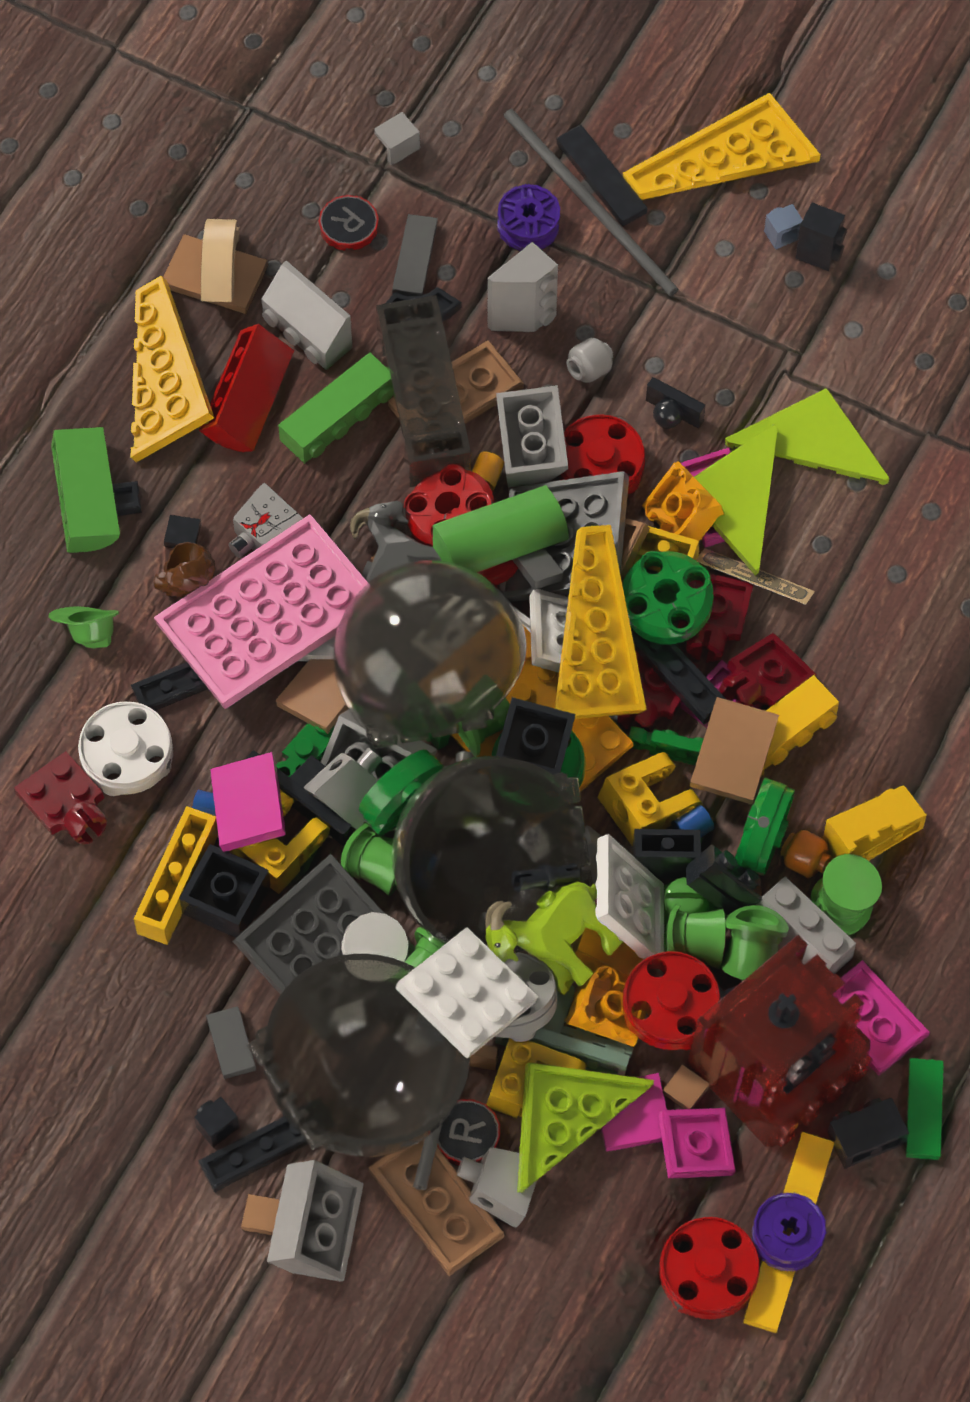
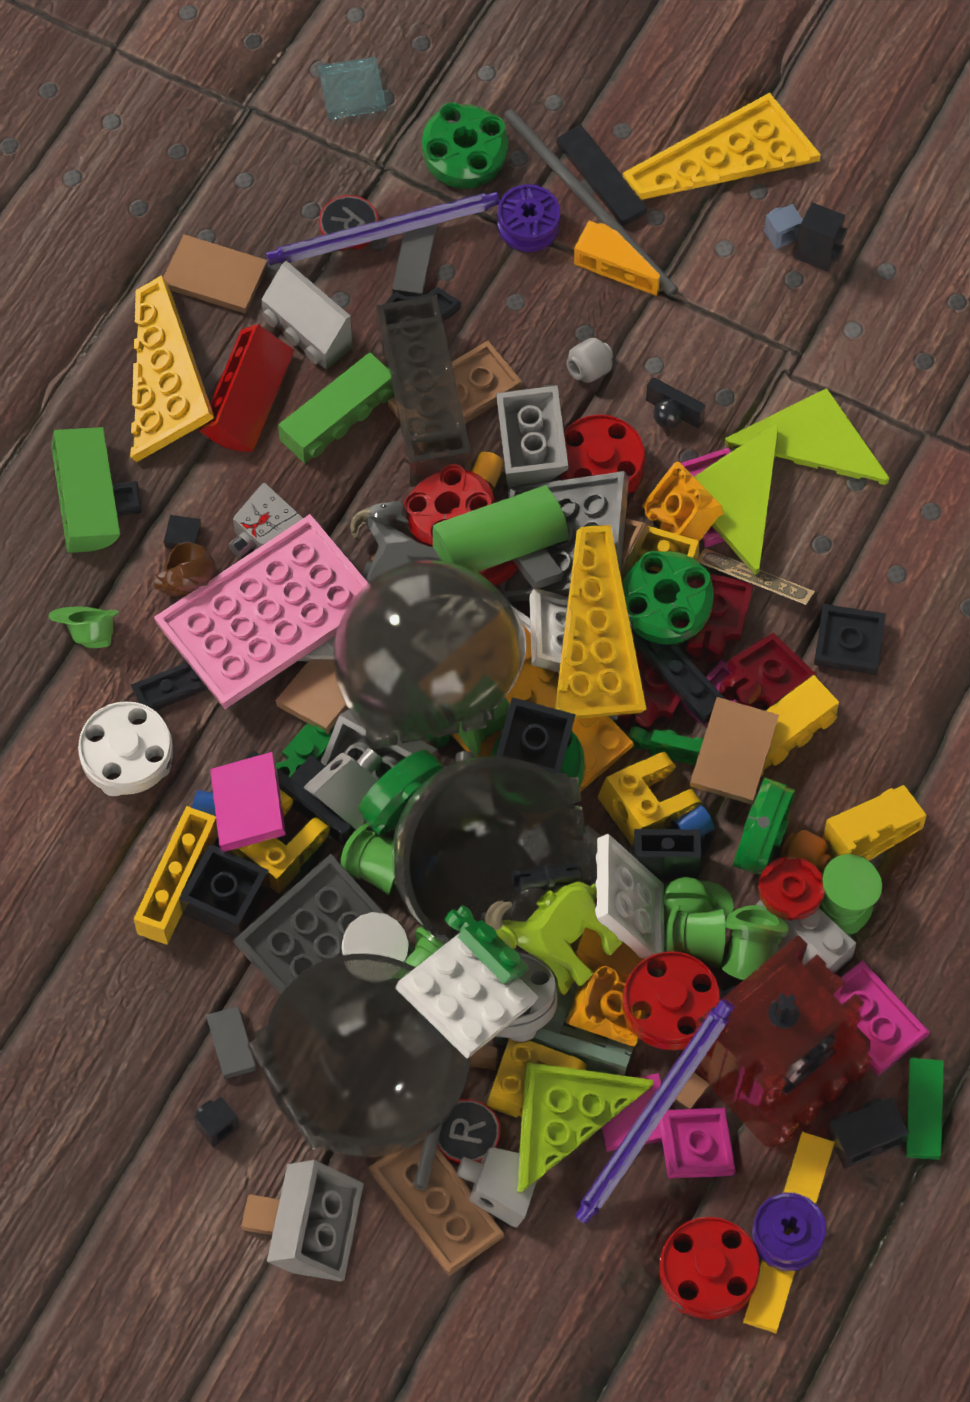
(64, 799): dark red plate -> none
(218, 260): tan arch -> none
(251, 1153): black tile -> none
(352, 87): none -> clear light blue tile
(383, 228): none -> piece
(398, 137): light grey panel -> none
(464, 145): none -> green piece
(487, 945): none -> green plate
(523, 292): light grey slope -> none
(610, 255): none -> light orange slope
(655, 1110): none -> dark purple piece
(723, 880): black brick -> none
(791, 888): none -> red tile
(849, 639): none -> black plate

